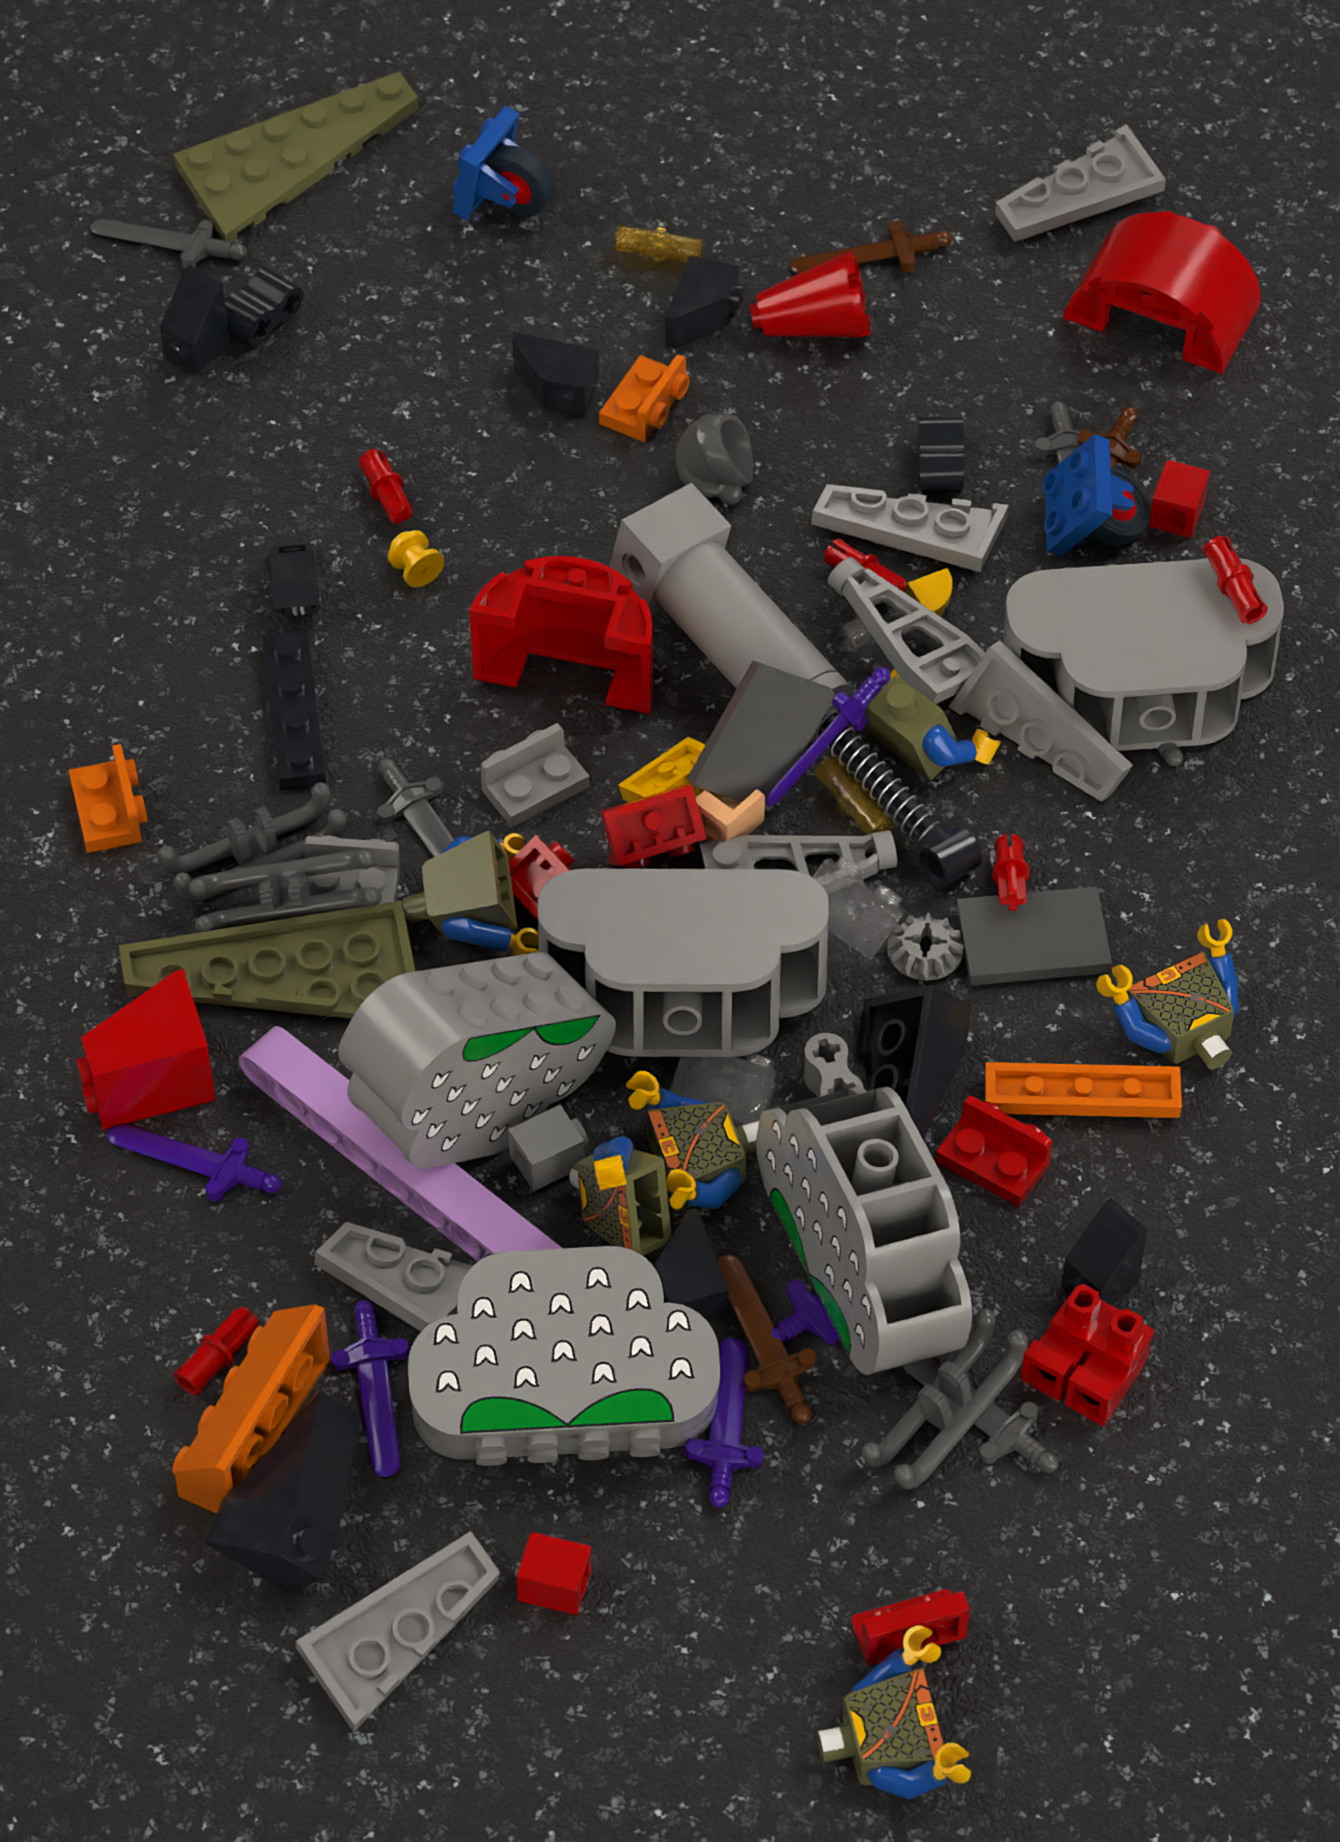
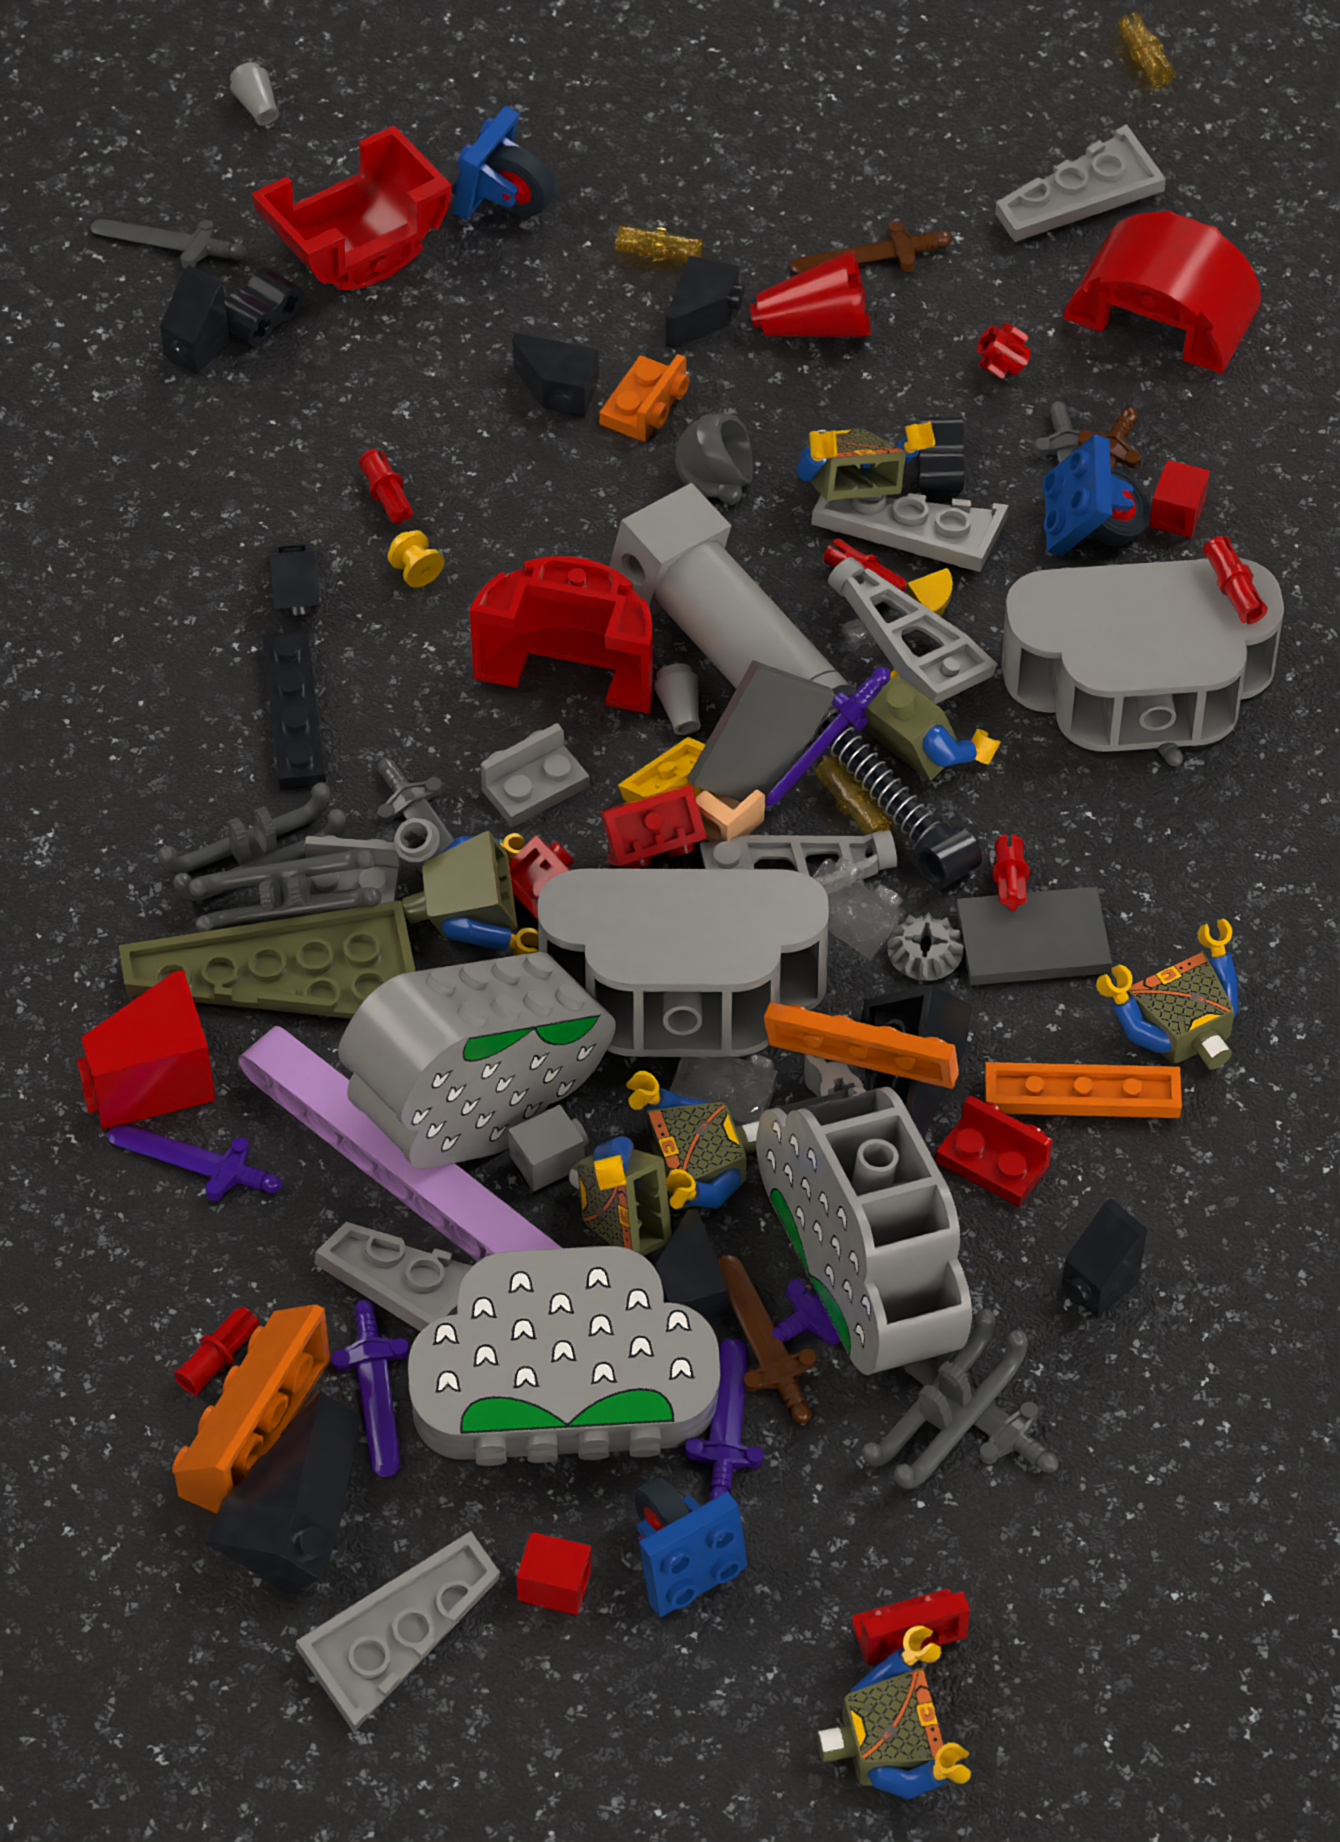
(106, 803): orange bracket -> none
(254, 91): none -> light grey cone
(281, 157): olive wing -> none
(365, 223): none -> red cylinder
(417, 841): none -> light grey cone
(679, 695): none -> light grey cone
(686, 1544): none -> blue plate
(858, 462): none -> torso
(861, 1044): none -> orange plate
(1003, 350): none -> red gear
(1026, 710): light grey wing -> none
(1089, 1352): red hips -> none
(1146, 50): none -> clear yellow pin

